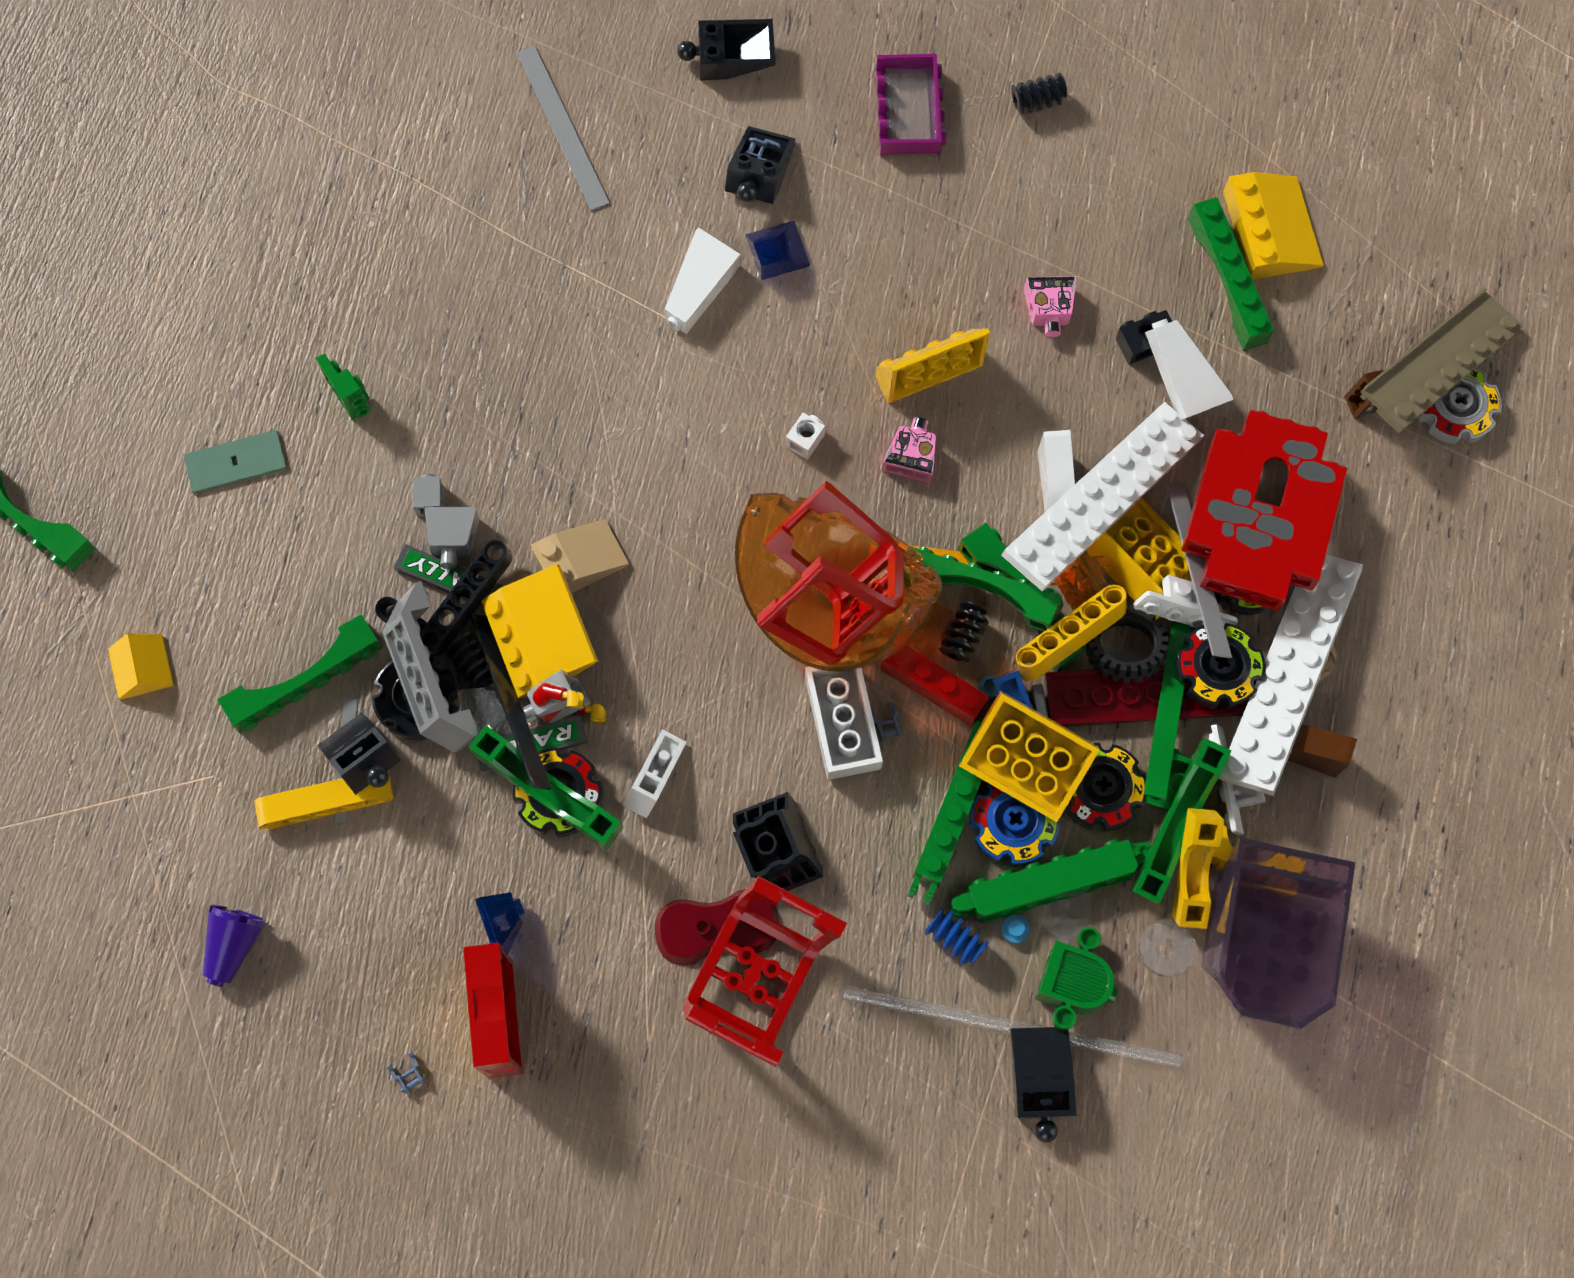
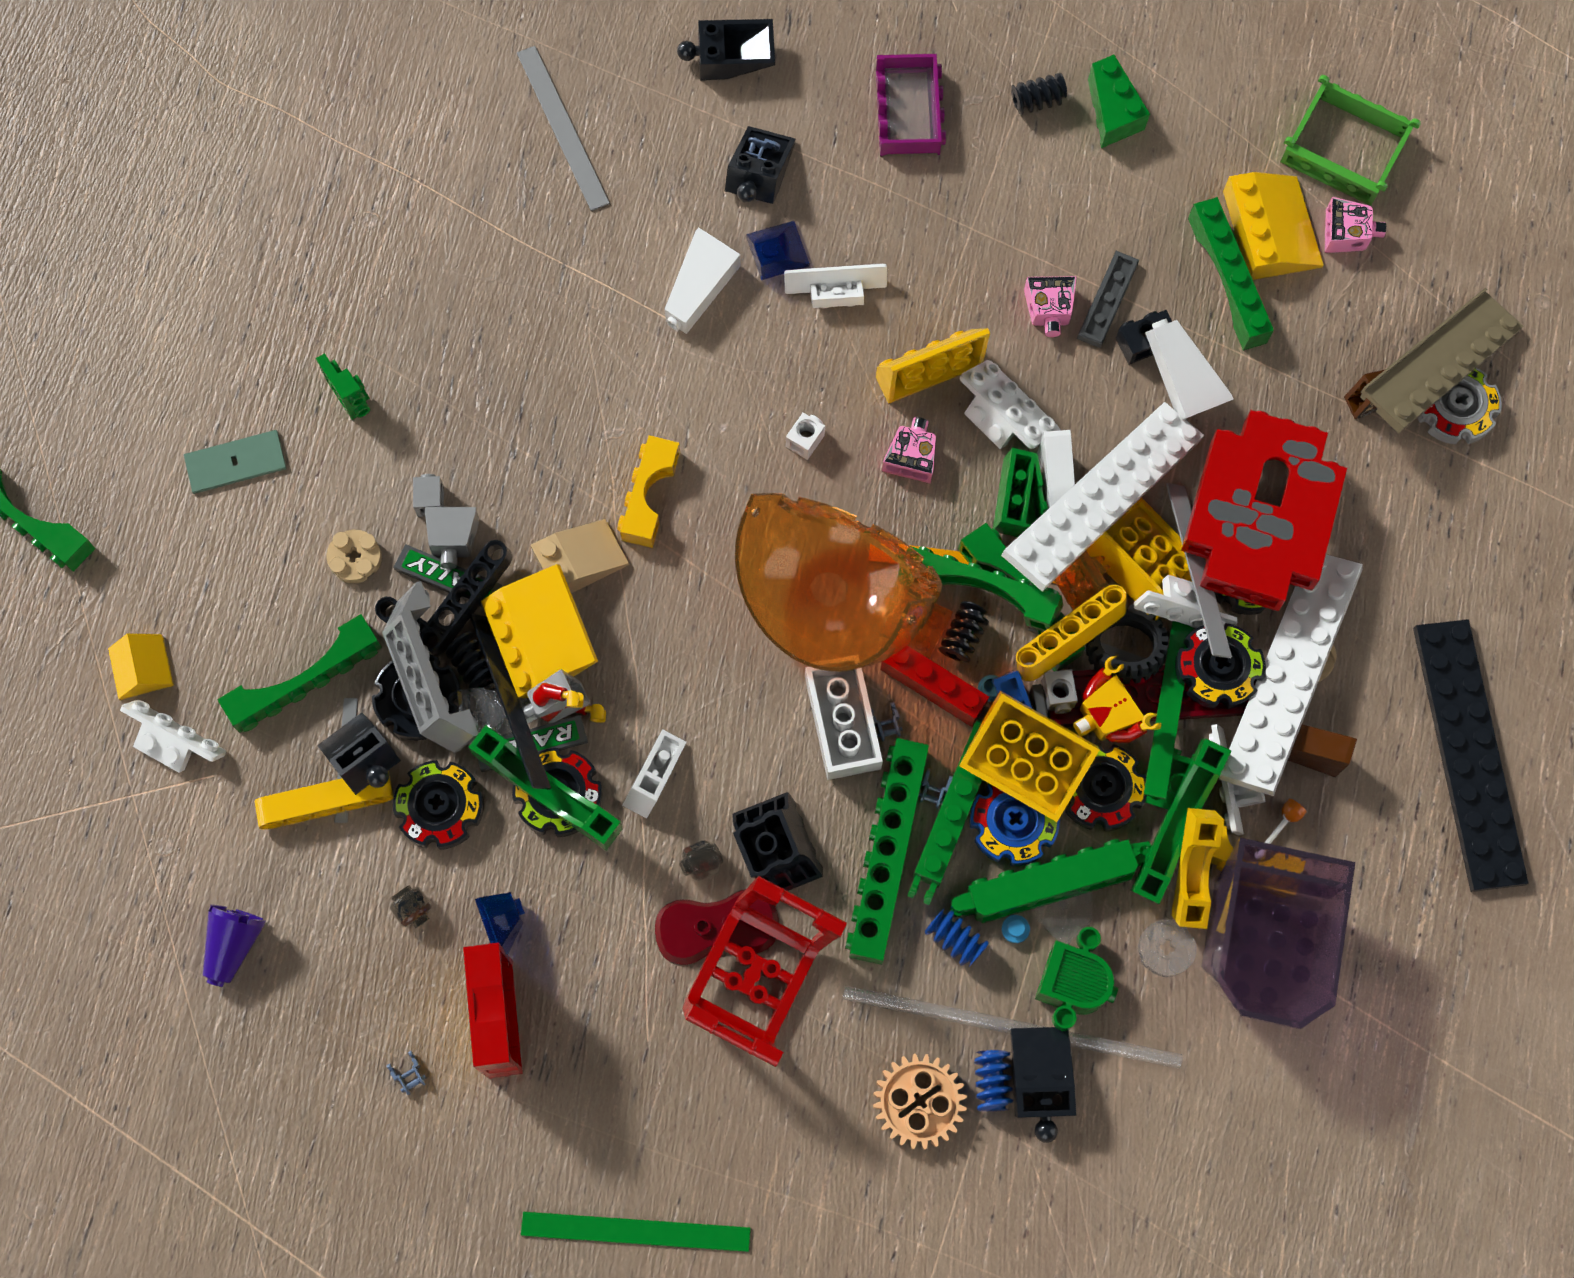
(168, 740): none -> white bracket
(363, 567): none -> tan plate
(410, 907): none -> clear smoke head
(426, 787): none -> black piece
(635, 1231): none -> green piece
(658, 461): none -> yellow arch
(701, 860): none -> clear smoke head
(836, 284): none -> white bracket
(870, 602): red windscreen -> none
(904, 1080): none -> light nougat gear
(914, 756): none -> green brick
(924, 796): none -> sand blue piece
(993, 1080): none -> blue piece
(1003, 408): none -> white bracket
(1019, 493): none -> green wedge
(1064, 681): none -> light grey brick
(1108, 299): none -> dark grey tile
(1111, 710): none -> torso
(1115, 101): none -> green wedge
(1291, 812): none -> orange hinge
(1332, 173): none -> bright green window
(1350, 226): none -> torso
(1470, 756): none -> black plate

